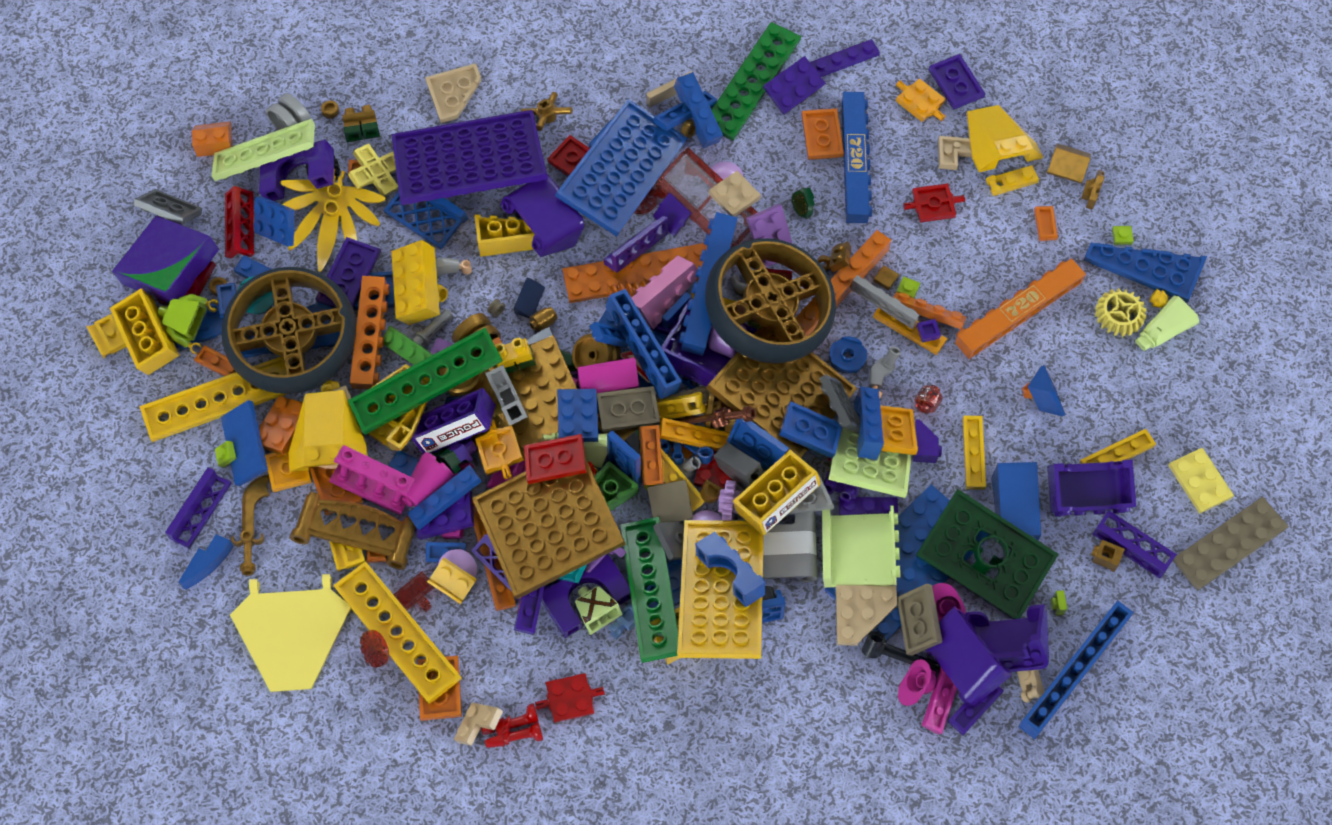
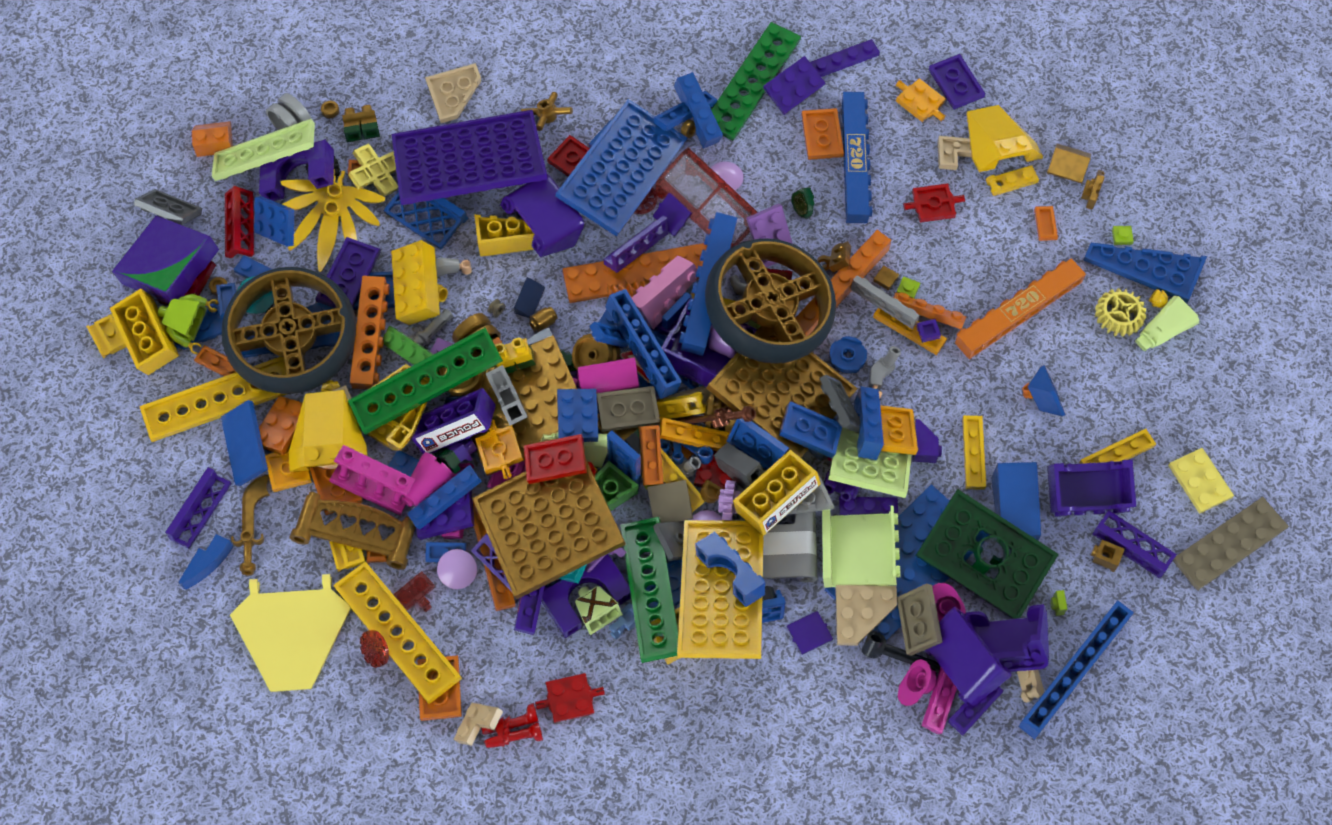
(225, 453): lime plate -> none
(452, 580): yellow plate -> none
(661, 93): tan tile -> none
(734, 194): tan plate -> none
(809, 632): none -> dark purple piece
(928, 399): clear red head -> none

